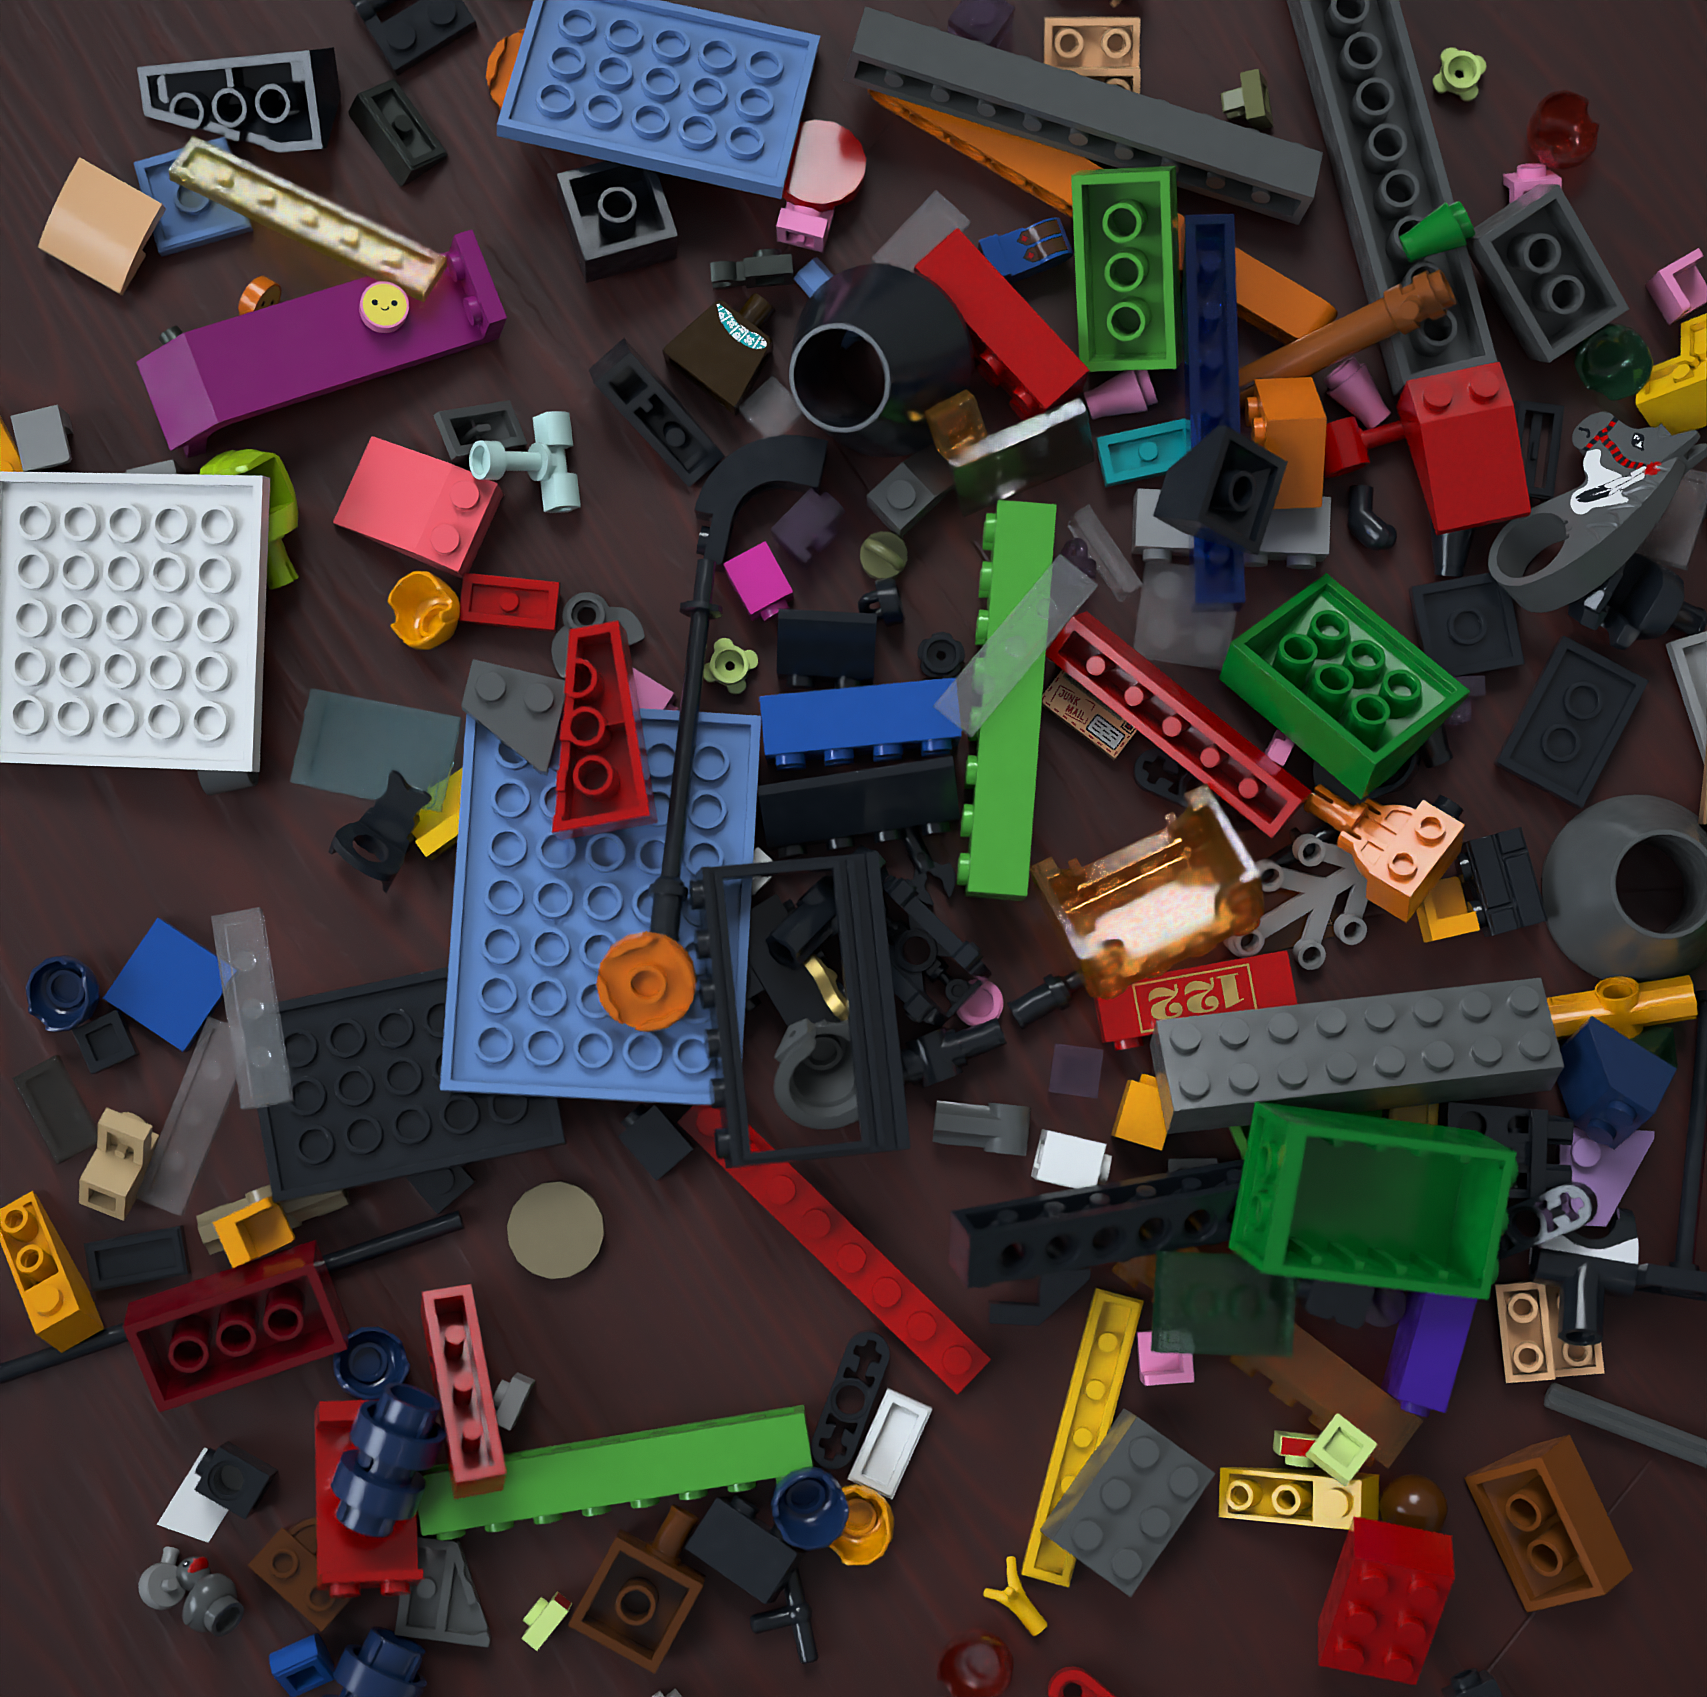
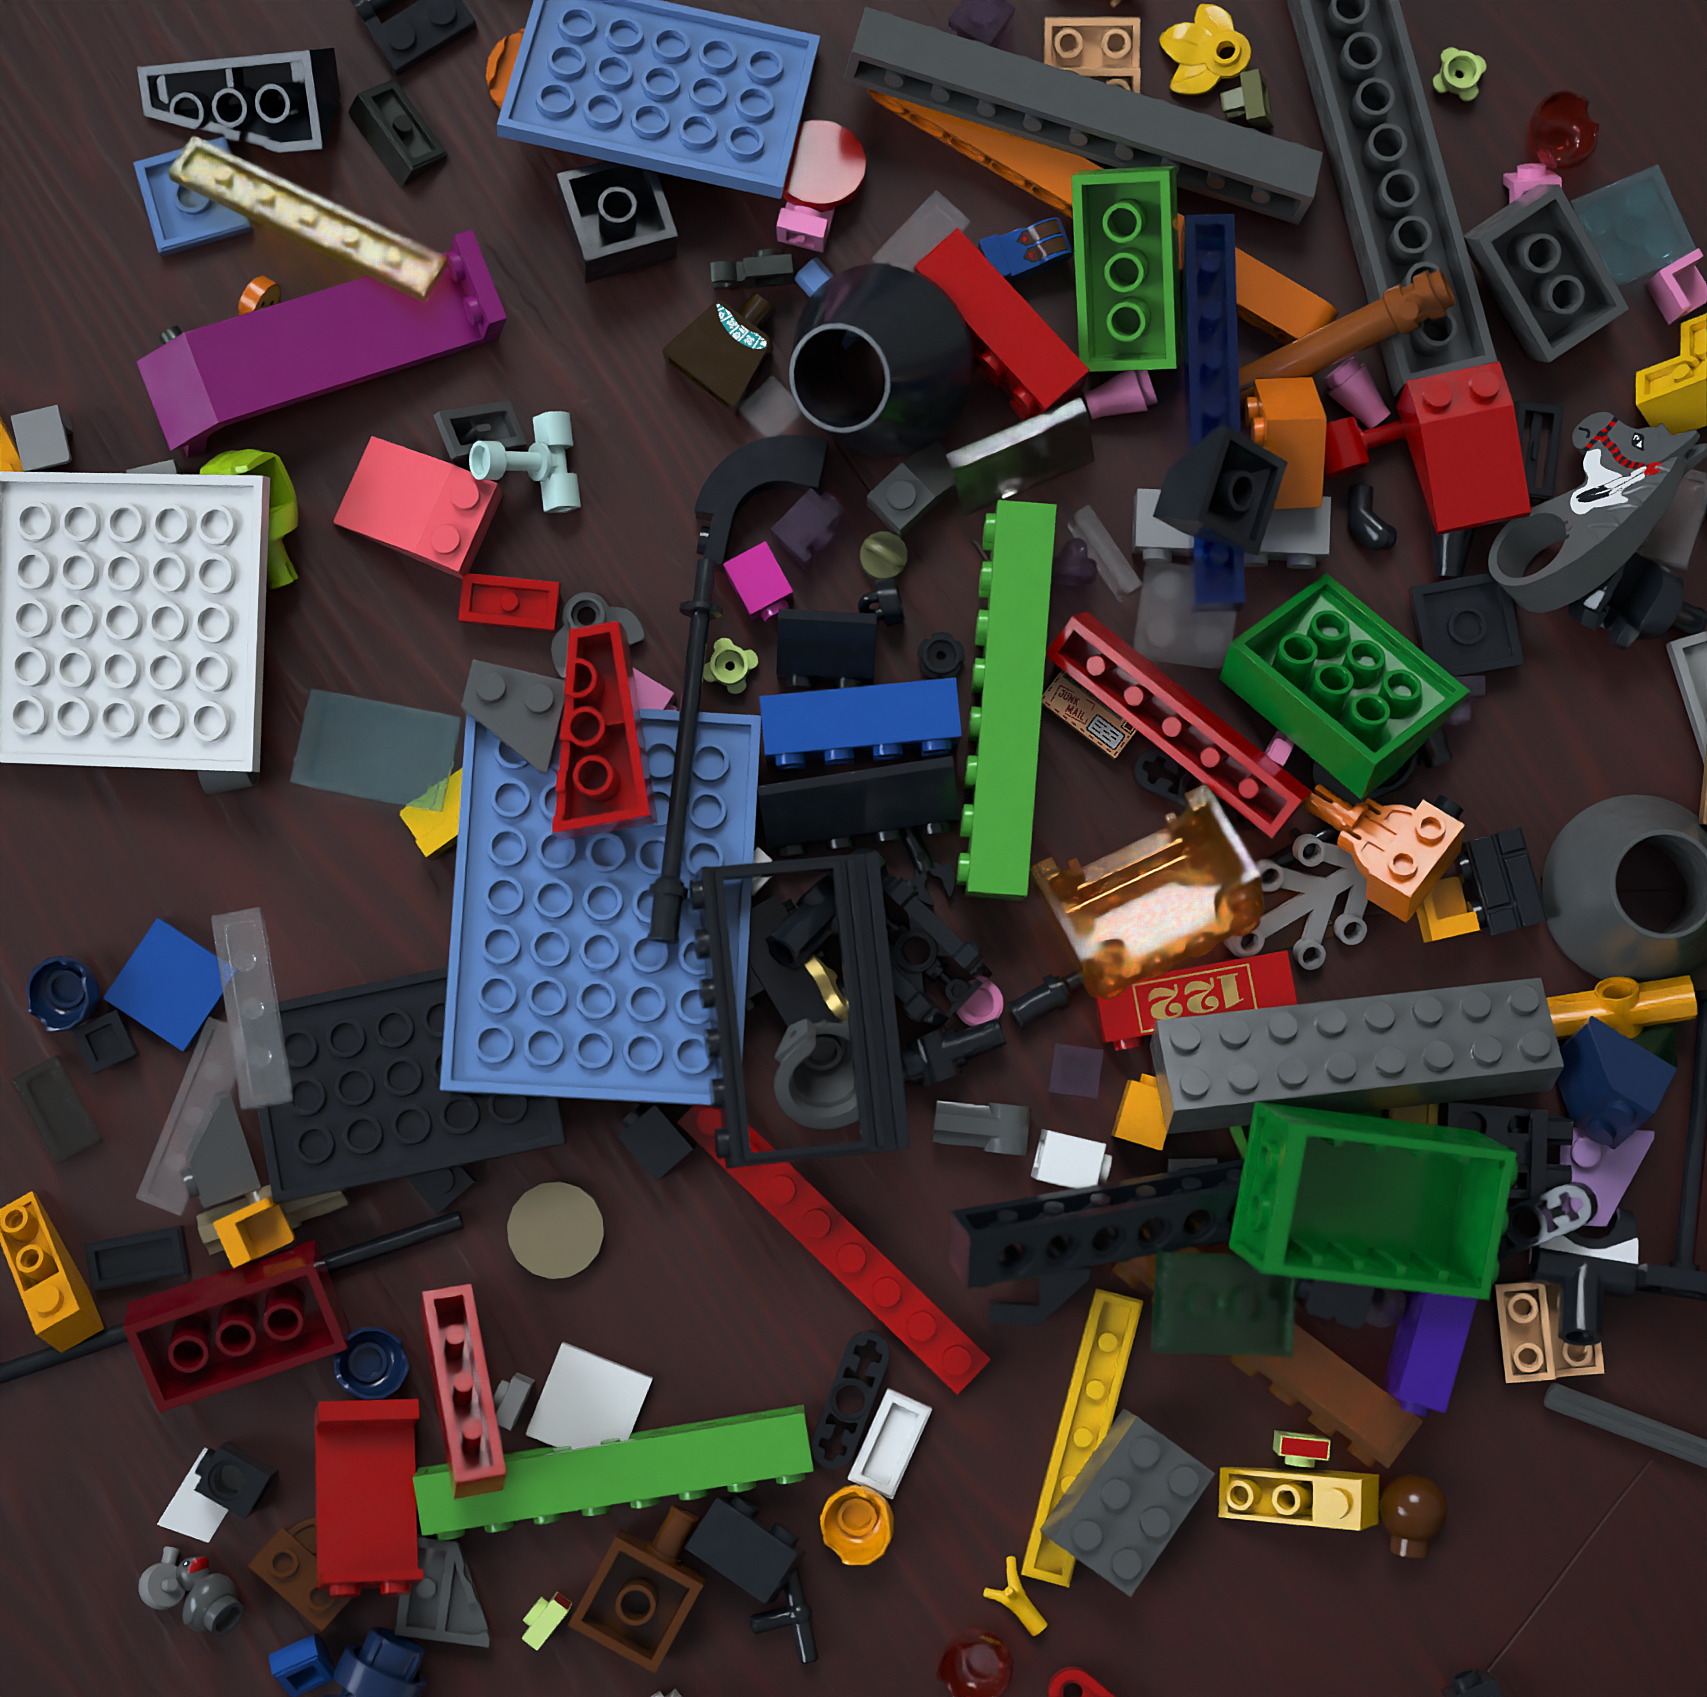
(100, 226): light nougat slope -> none
(118, 1163): tan brick -> none
(219, 1156): none -> dark grey slope
(381, 1476): dark blue piece -> none
(383, 831): black hair -> none
(384, 307): light yellow tile -> none
(424, 610): light orange hair -> none
(587, 1400): none -> white tile
(646, 981): orange tile -> none
(655, 412): black slope -> none
(809, 1508): dark blue hair -> none
(956, 424): clear orange plate -> none
(1015, 646): clear tile -> none
(1141, 452): teal plate -> none
(1161, 1367): bright pink panel -> none
(1198, 48): none -> yellow plate
(1341, 1449): yellowish green plate -> none
(1385, 1600): red brick -> none
(1439, 232): green cone -> none
(1549, 1525): dark orange slope -> none
(1571, 722): black plate -> none
(1614, 361): clear green hair -> none
(1634, 225): none -> clear light blue plate

